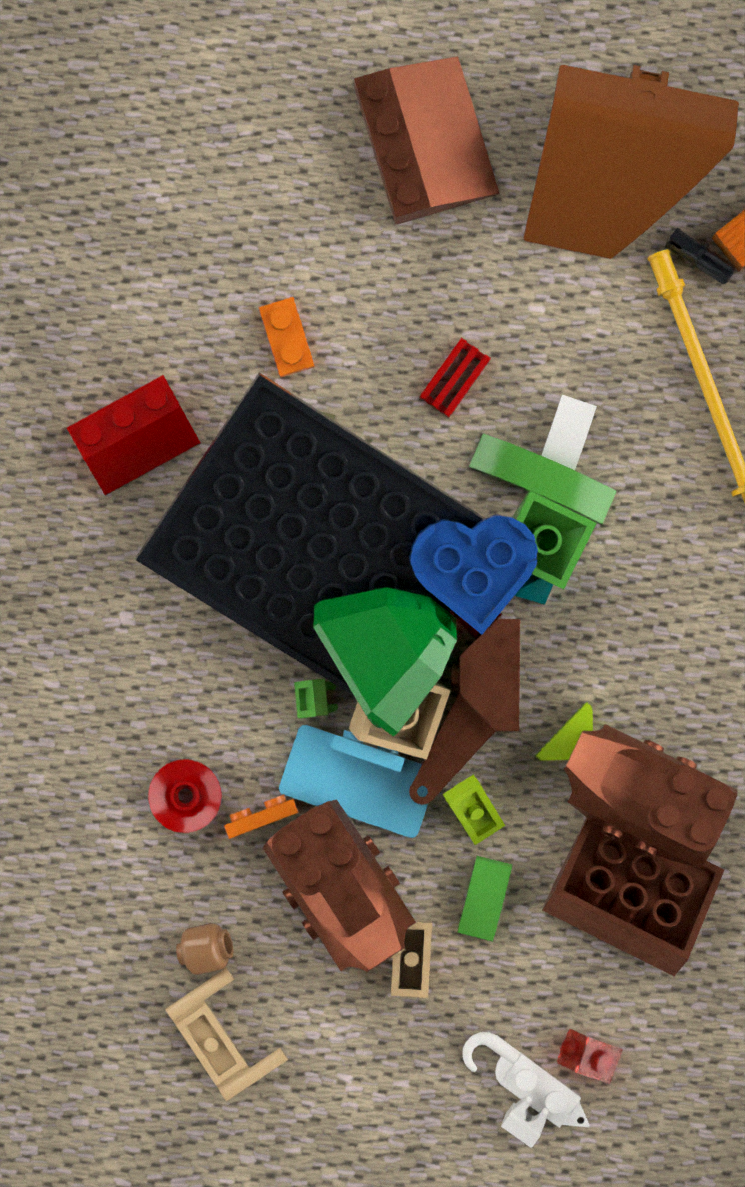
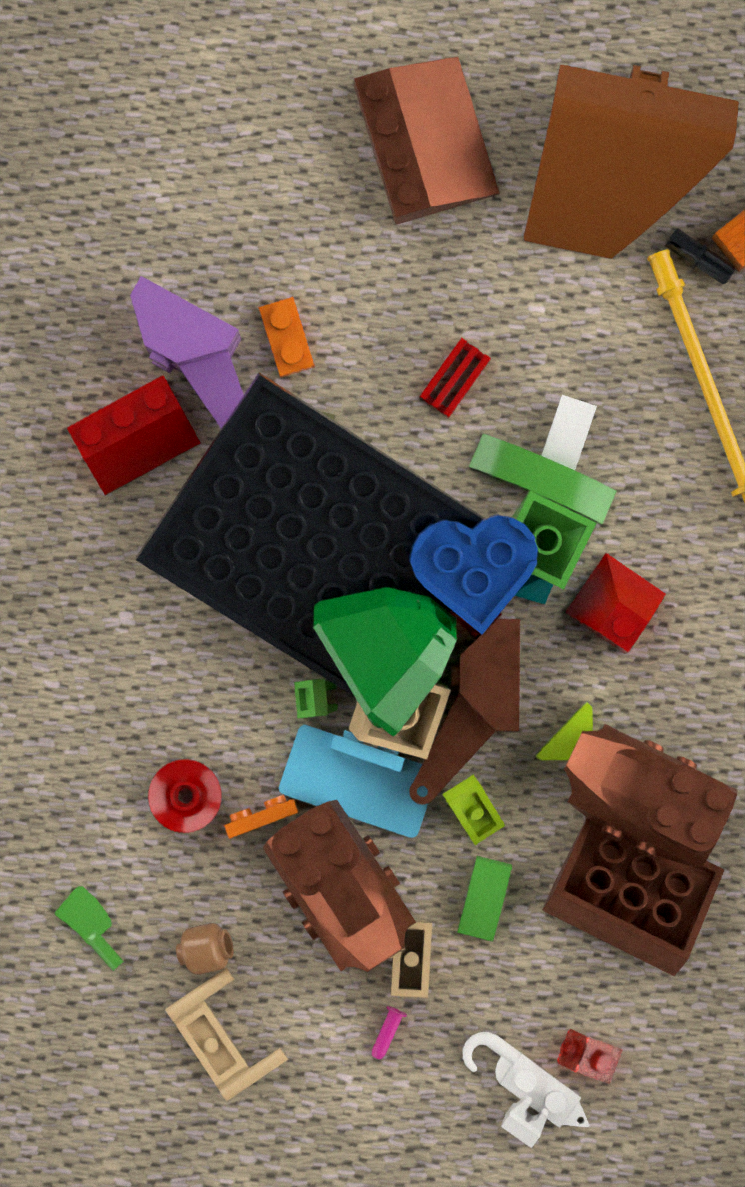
(90, 921): none -> bright green piece
(190, 342): none -> medium lavender slope
(387, 1032): none -> dark pink piece
(615, 603): none -> red slope

